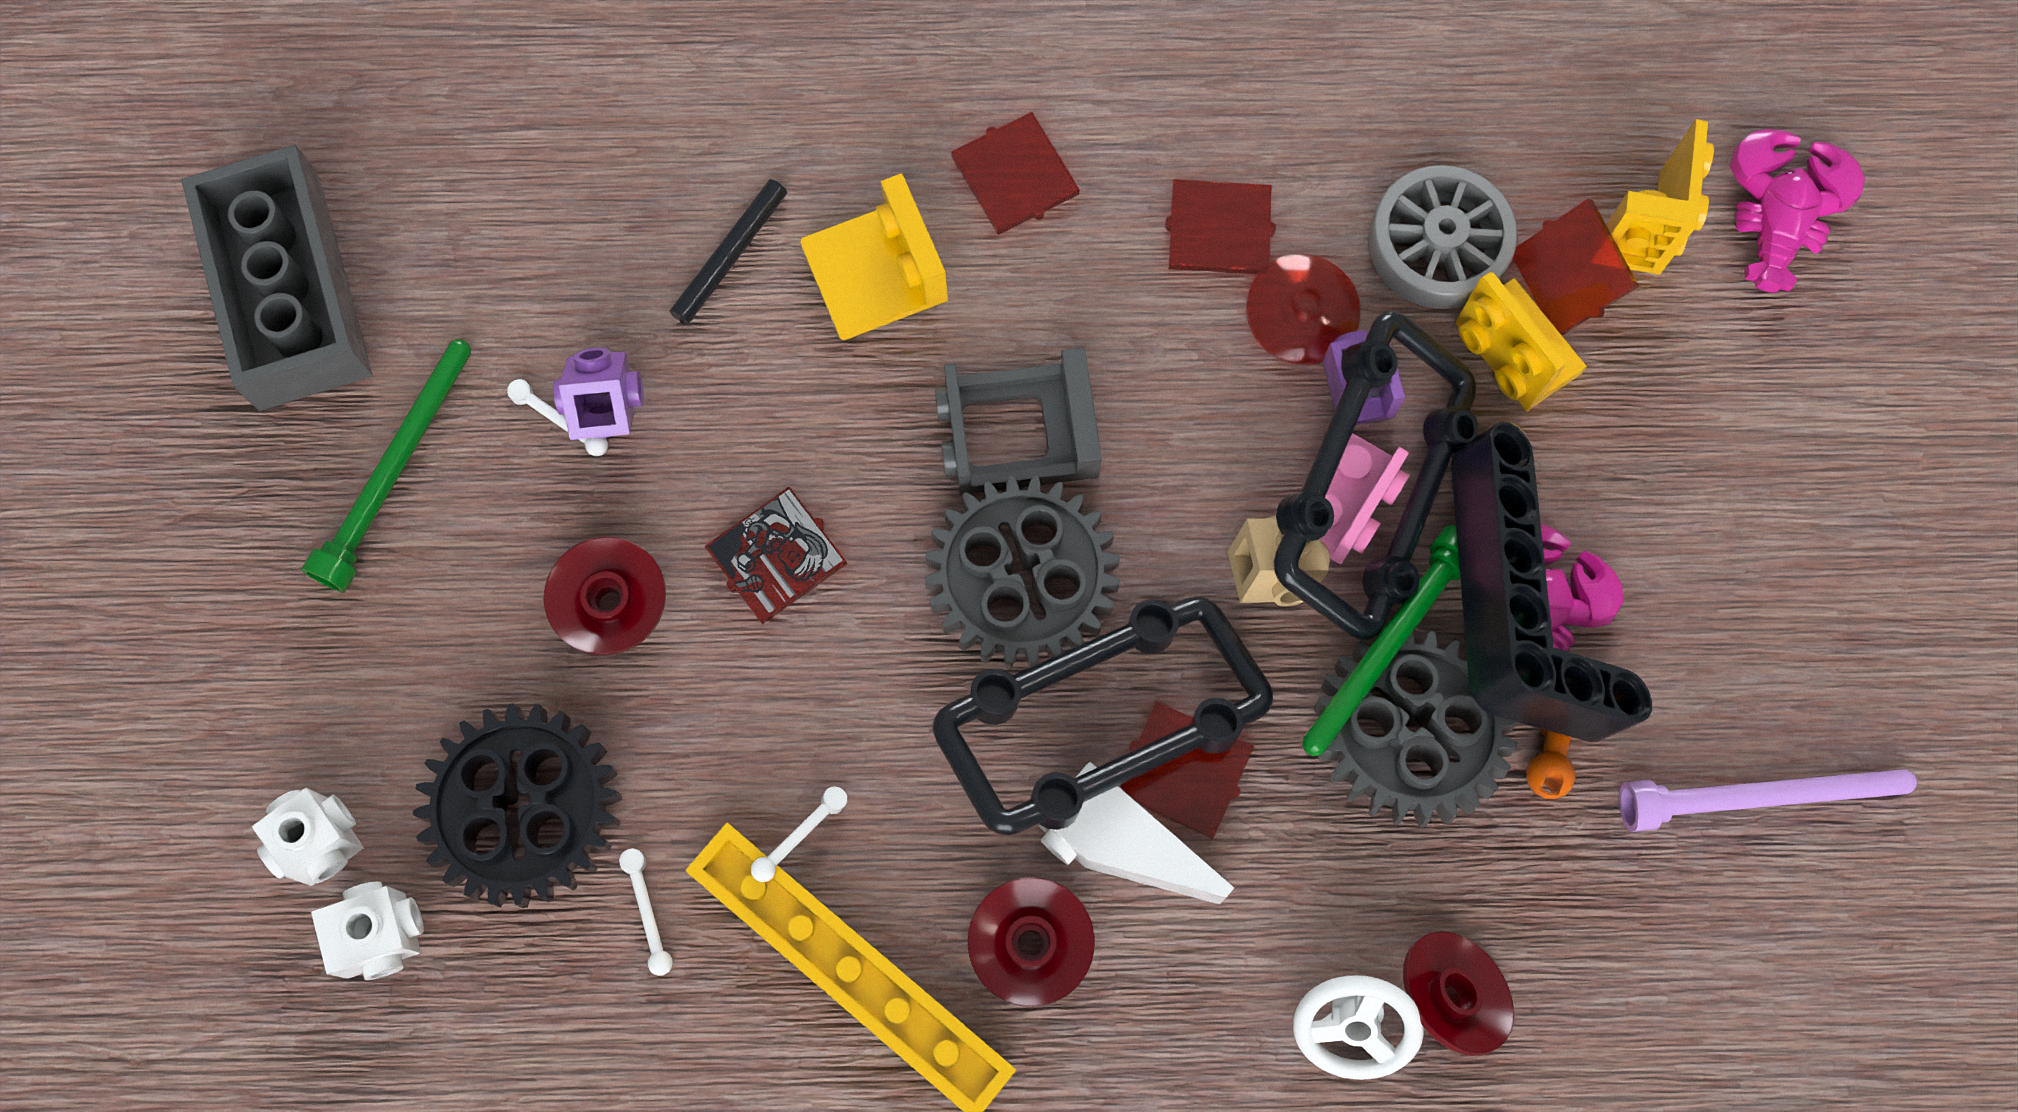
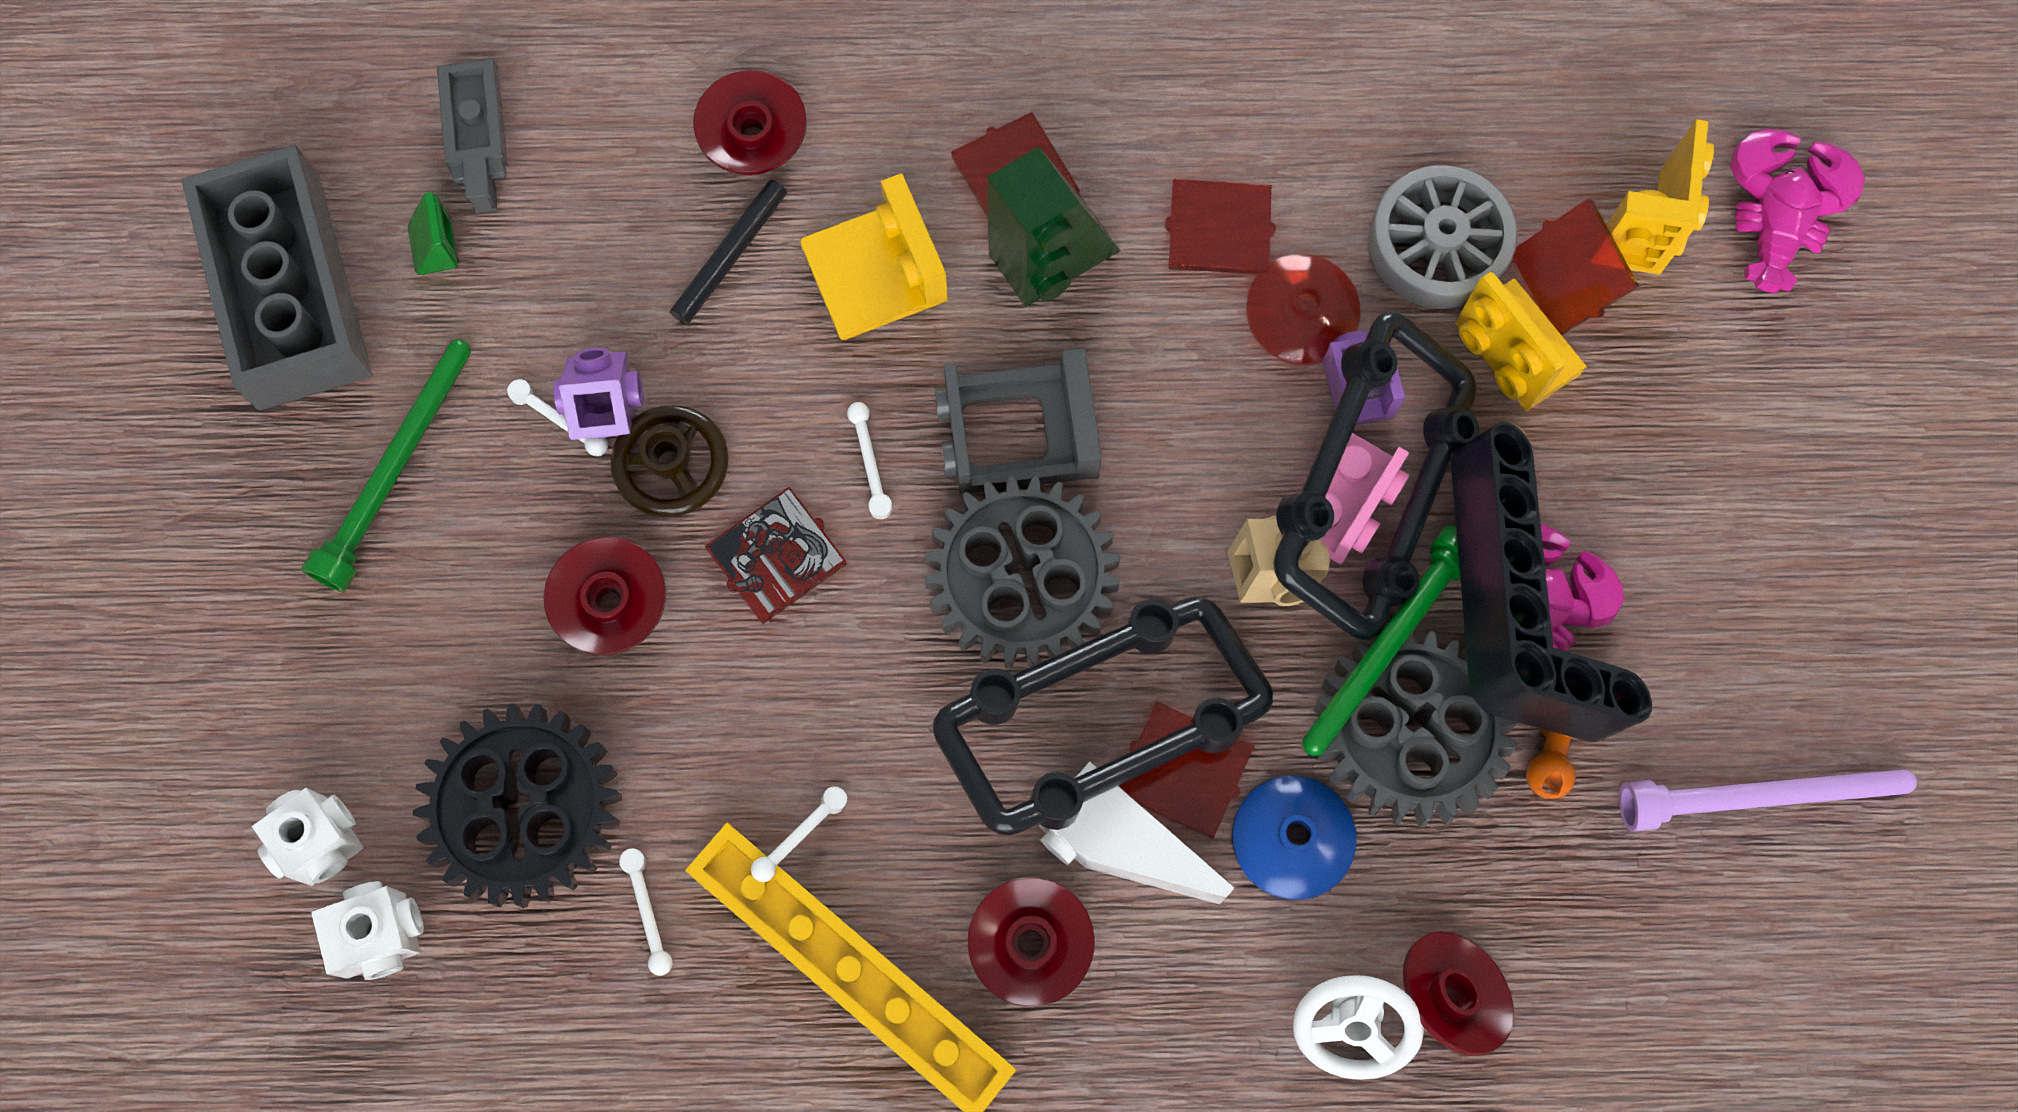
(432, 237): none -> green slope
(473, 129): none -> dark grey hinge
(666, 439): none -> dark brown piece
(745, 102): none -> dark red dish
(880, 504): none -> white hinge
(1041, 228): none -> dark green wedge
(1274, 861): none -> blue dish

